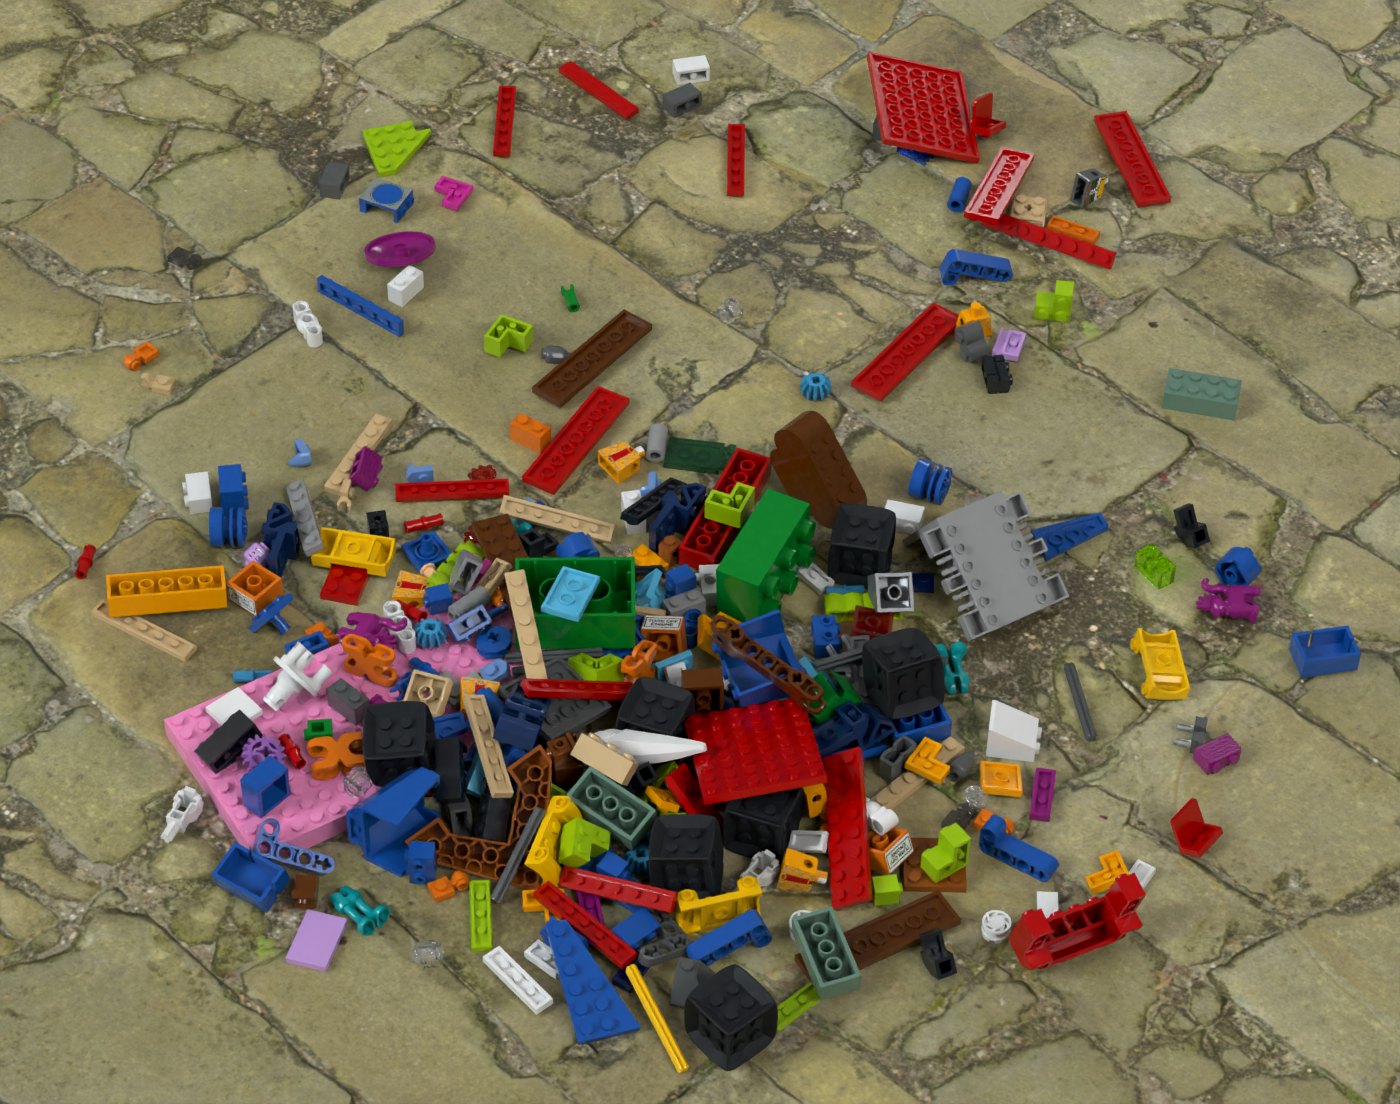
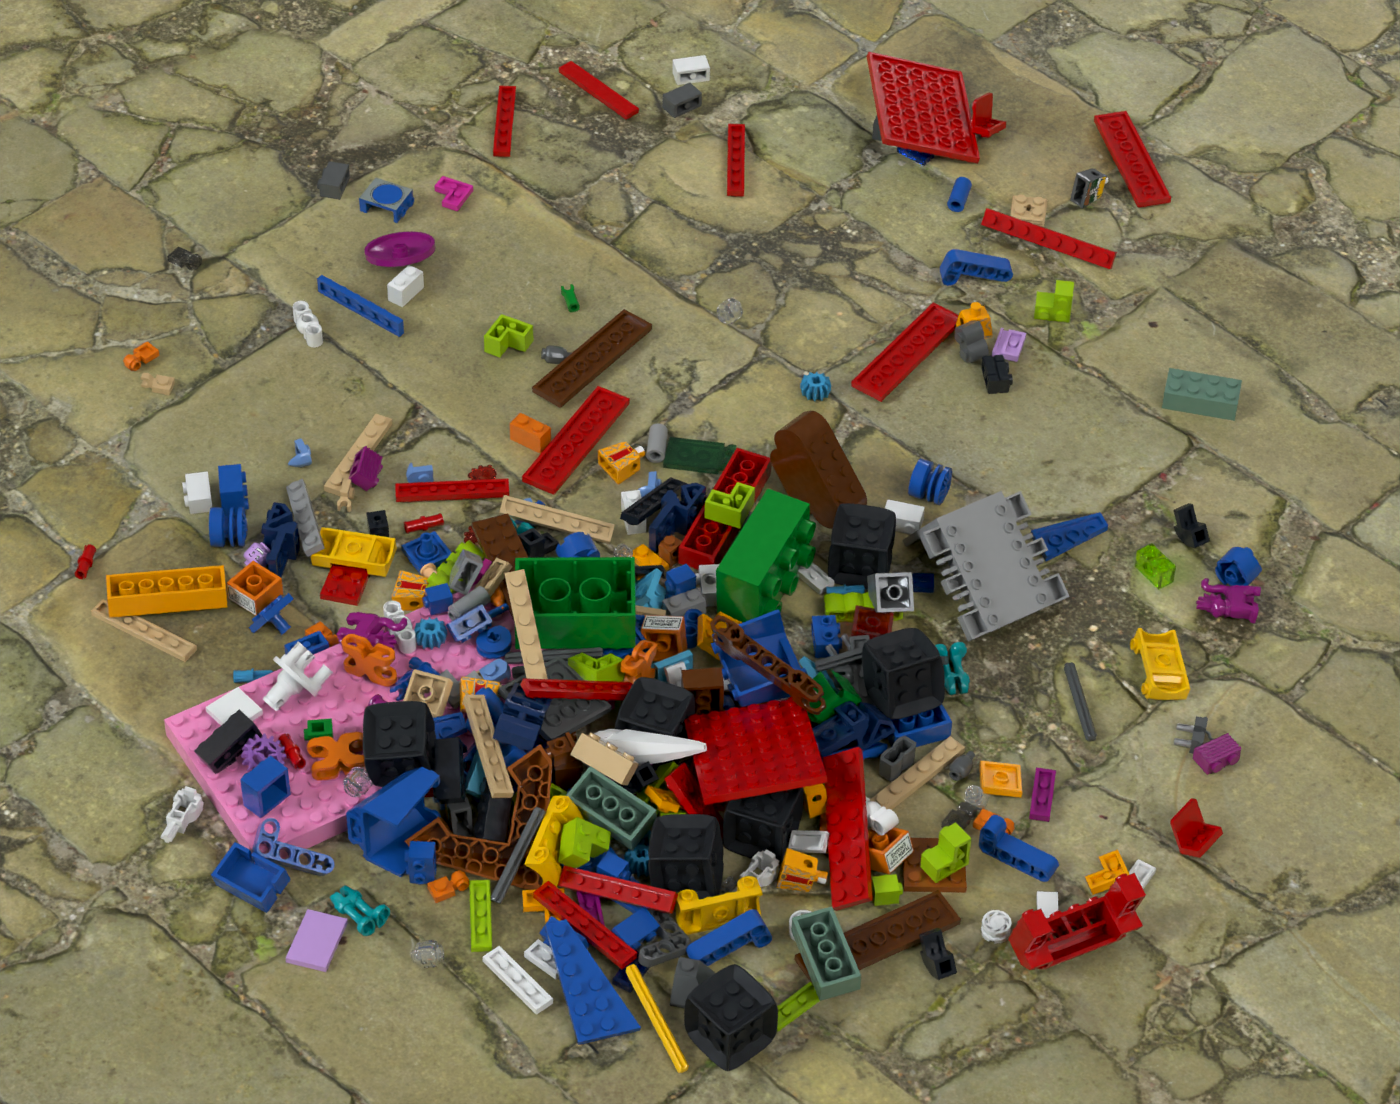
(306, 892): reddish brown brick -> none
(347, 701): dark grey brick -> none
(393, 146): lime wing -> none
(412, 612): red pin -> none
(570, 594): medium azure tile -> none
(924, 761): light orange plate -> none
(999, 186): plate -> none
(1012, 733): white slope -> none
(1073, 229): orange tile -> none
(1329, 651): blue piece -> none

